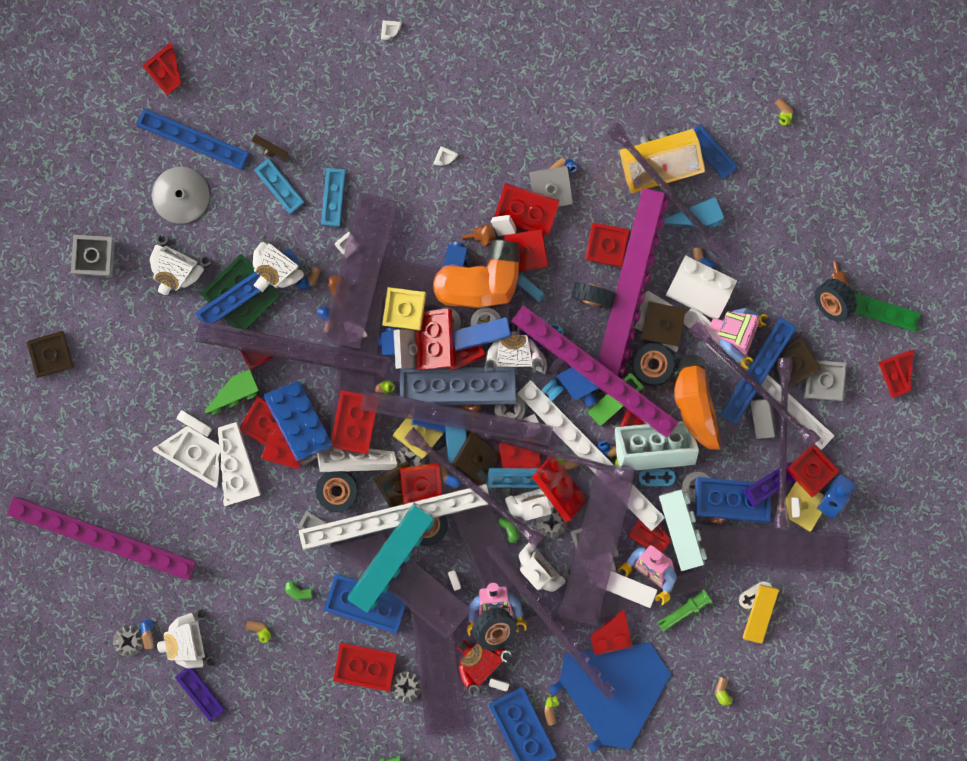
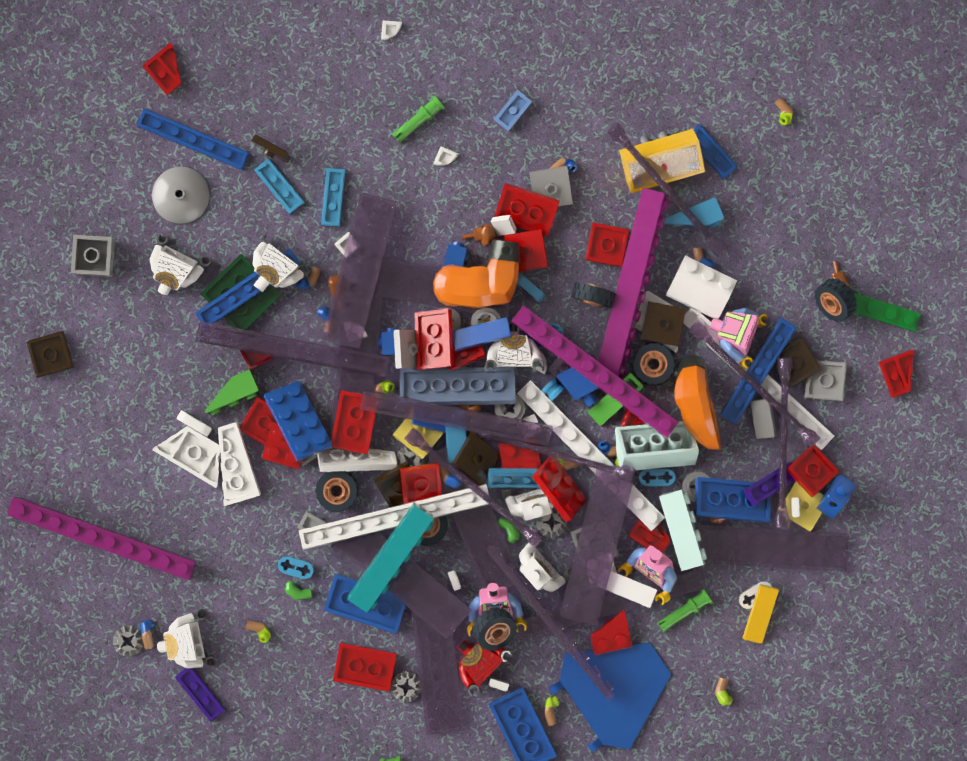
(294, 572): none -> dark azure beam
(404, 308): light yellow plate -> none
(426, 113): none -> bright green pin
(512, 110): none -> medium blue plate

